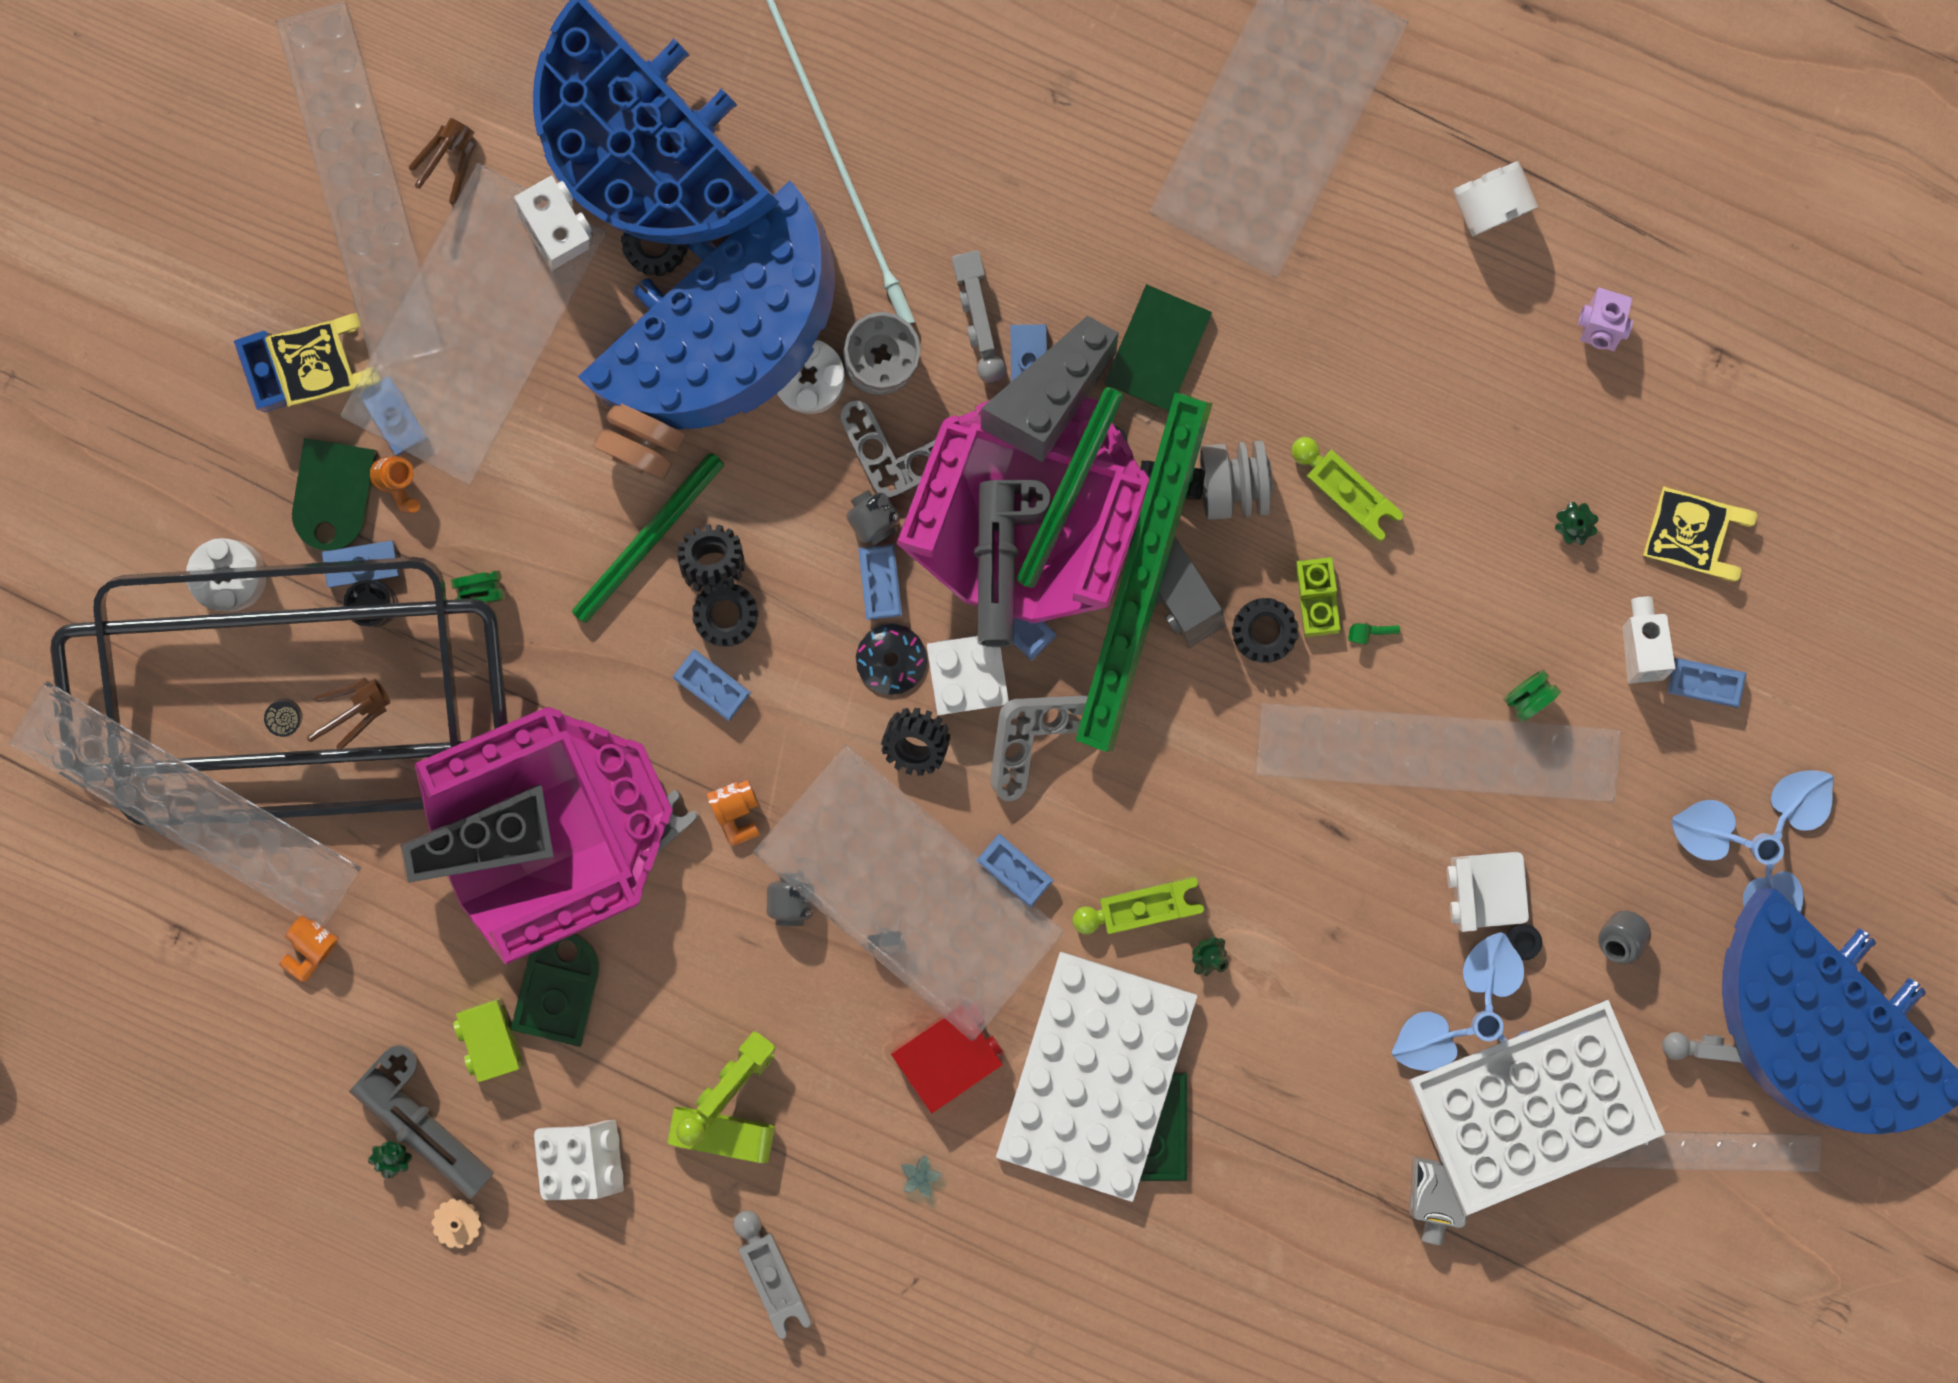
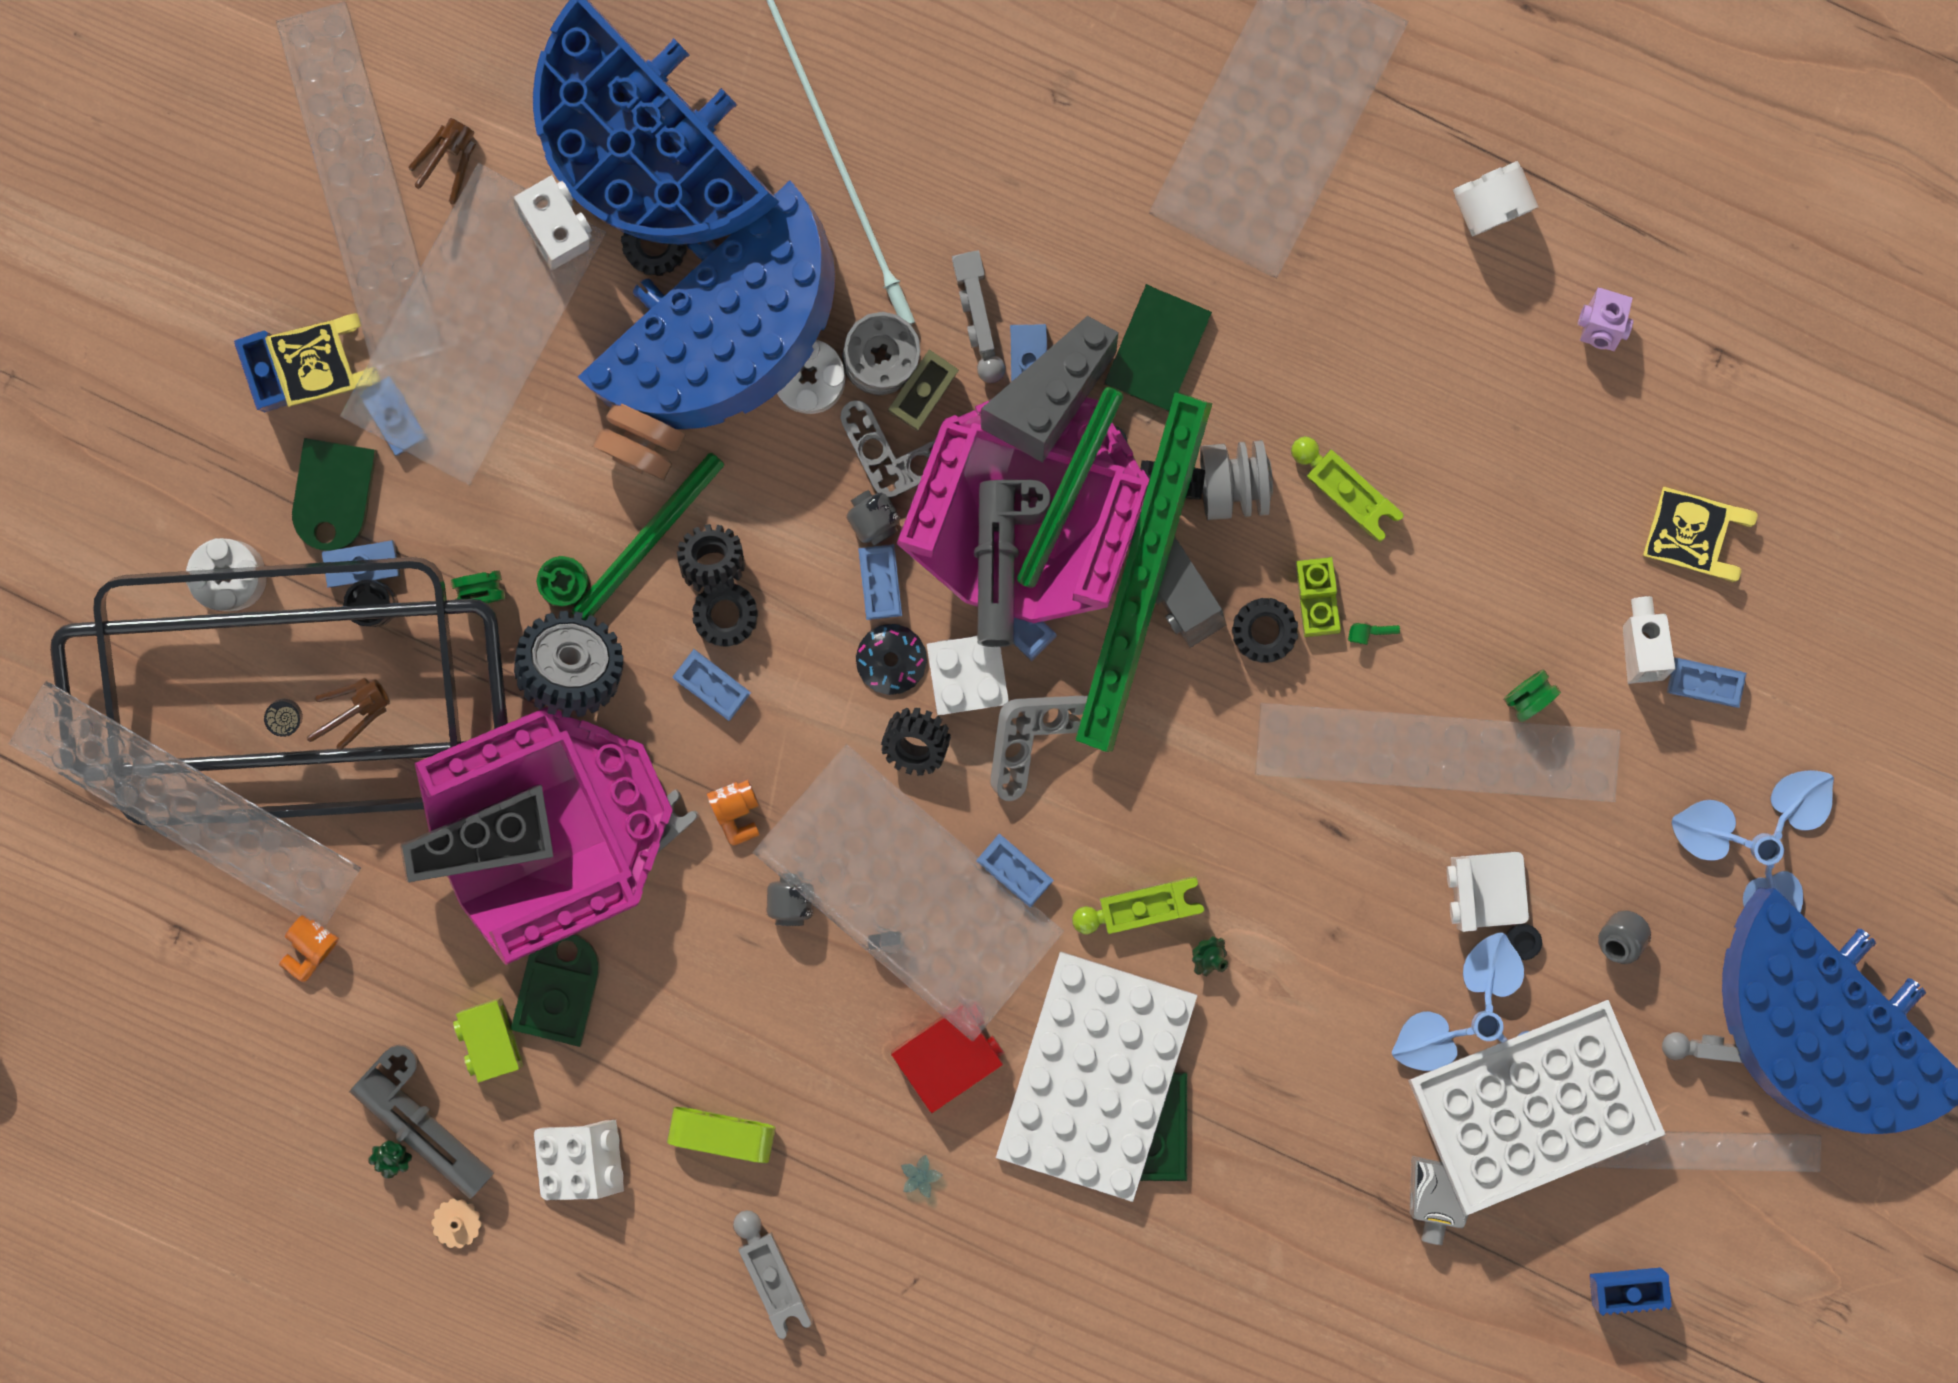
(393, 476): orange piece -> none
(547, 678): none -> wheel
(562, 581): none -> green wheel
(753, 1057): lime plate -> none
(923, 390): none -> olive brick
(1576, 523): dark green plant -> none
(1630, 1290): none -> blue brick

